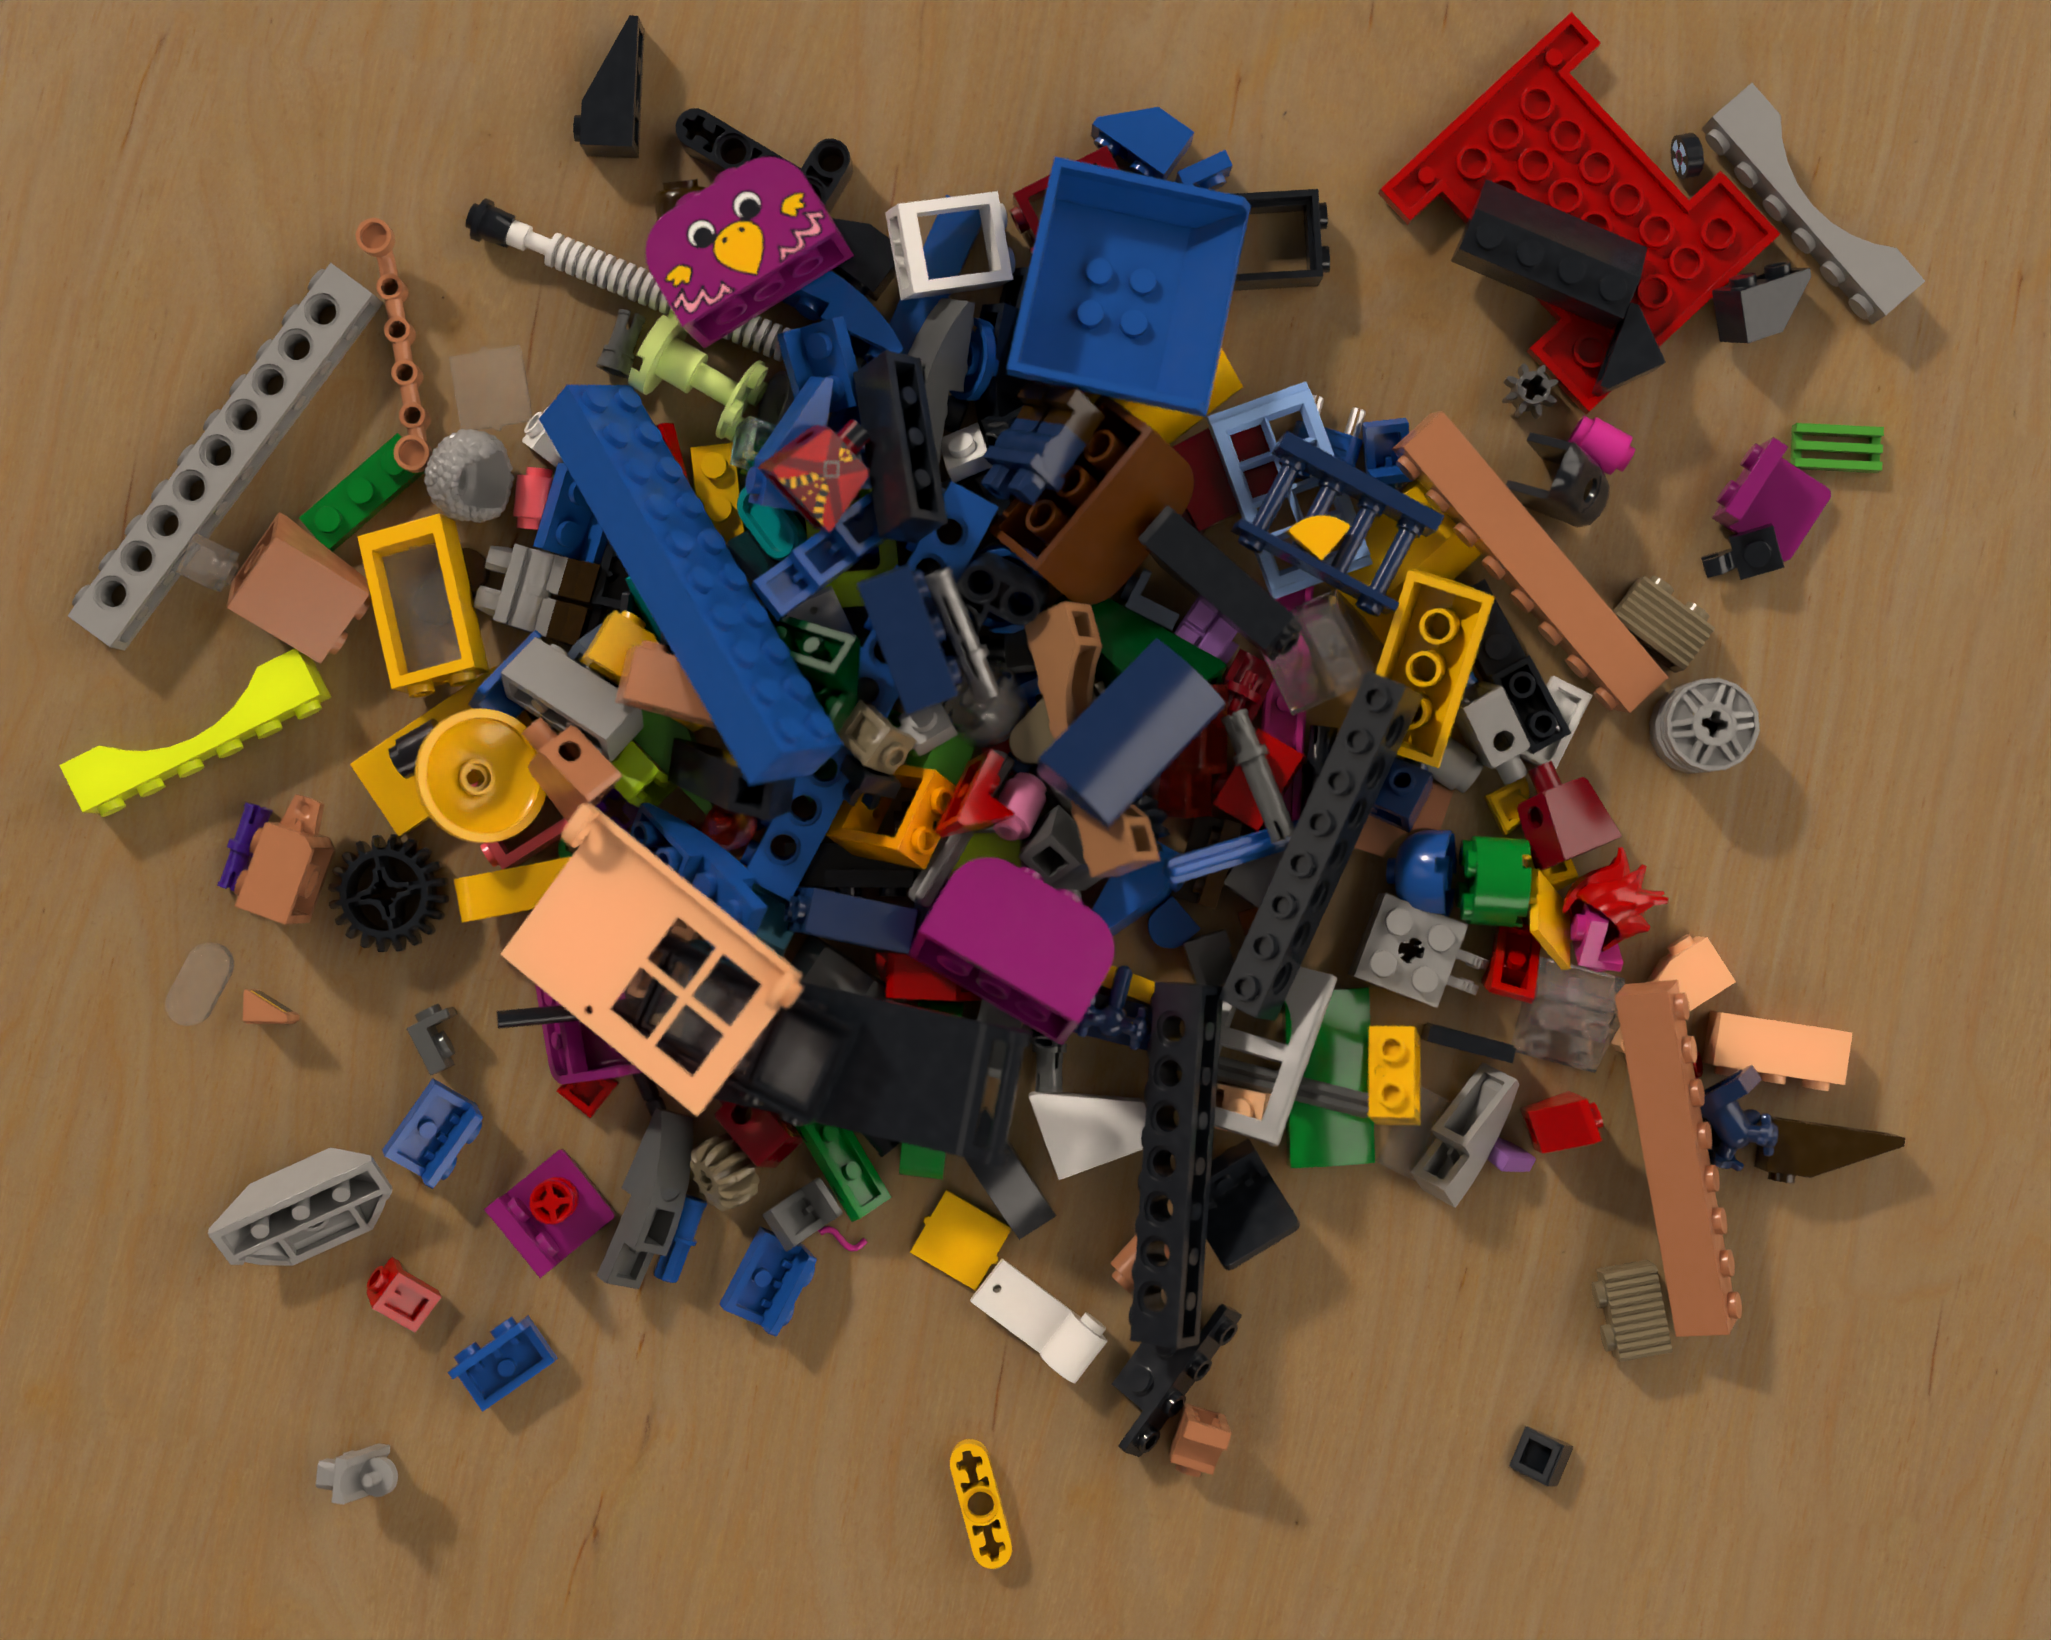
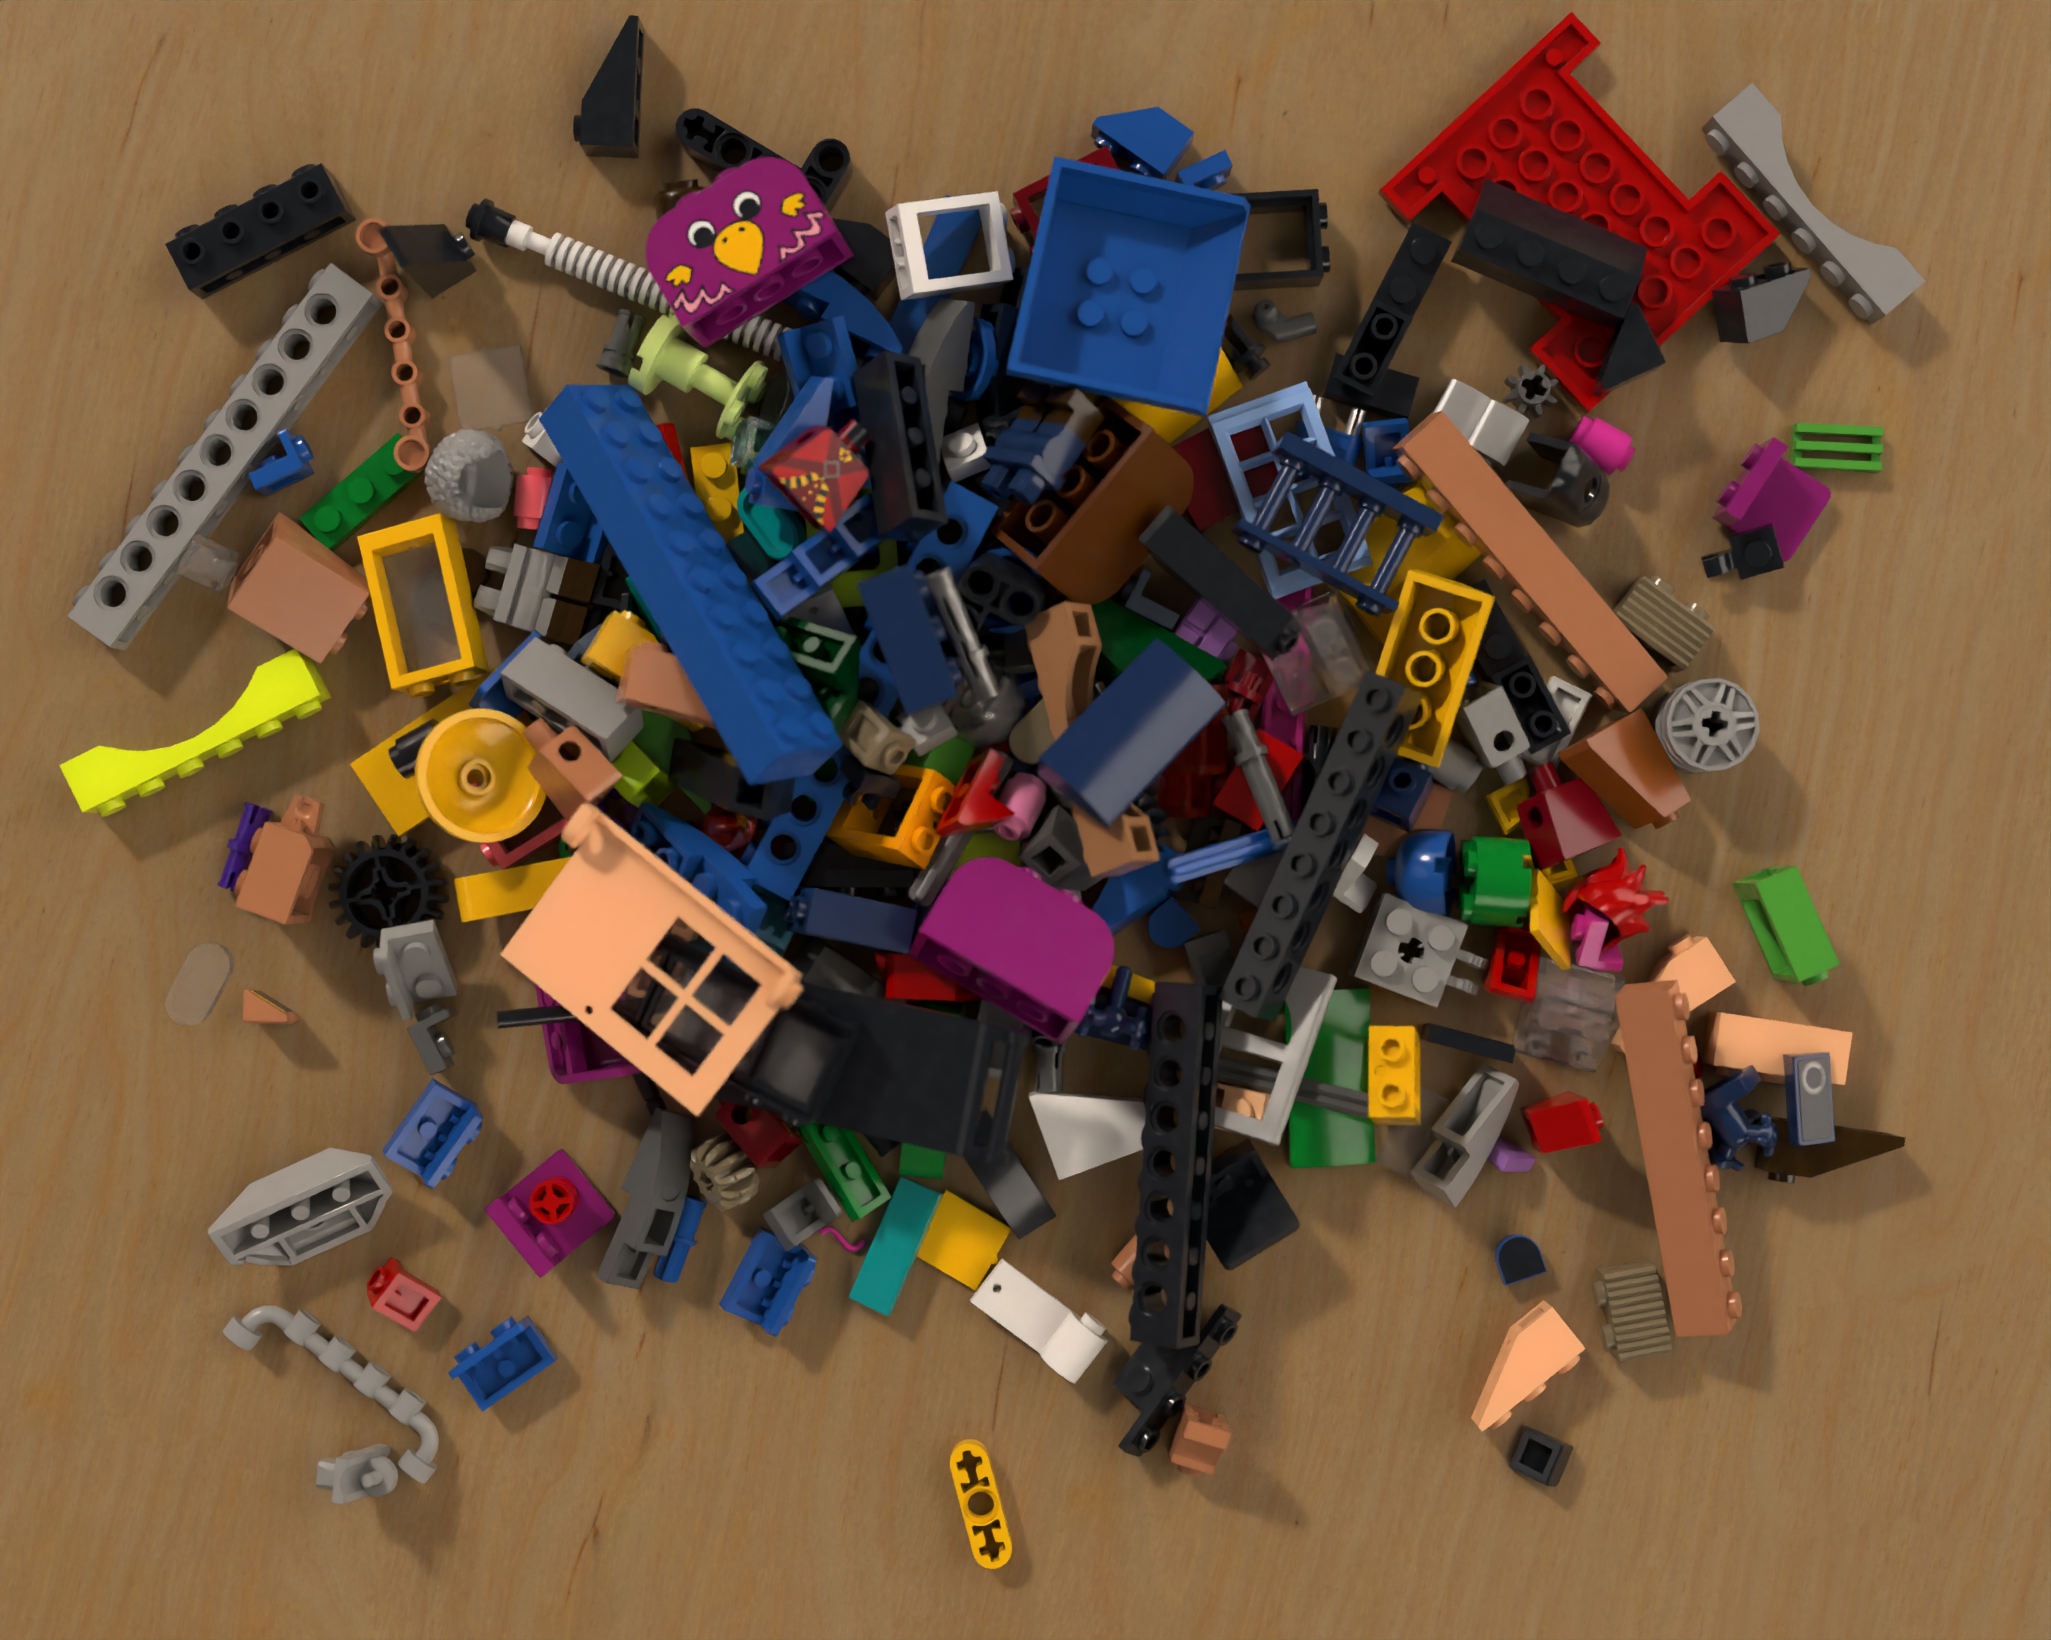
(260, 230): none -> black brick
(279, 471): none -> blue bracket
(337, 1357): none -> light grey bar
(414, 966): none -> light grey bracket
(430, 255): none -> black slope
(588, 1095): red tile -> none
(895, 1245): none -> teal tile
(1250, 359): none -> black arm
(1278, 326): none -> dark grey arm
(1318, 534): yellow tile -> none
(1354, 887): none -> white bracket
(1391, 399): none -> black tile
(1392, 310): none -> black slope
(1484, 422): none -> light grey brick
(1518, 1259): none -> black tile
(1528, 1357): none -> light nougat slope
(1629, 771): none -> dark orange slope
(1687, 155): black tile -> none
(1786, 925): none -> bright green window
(1809, 1098): none -> slope

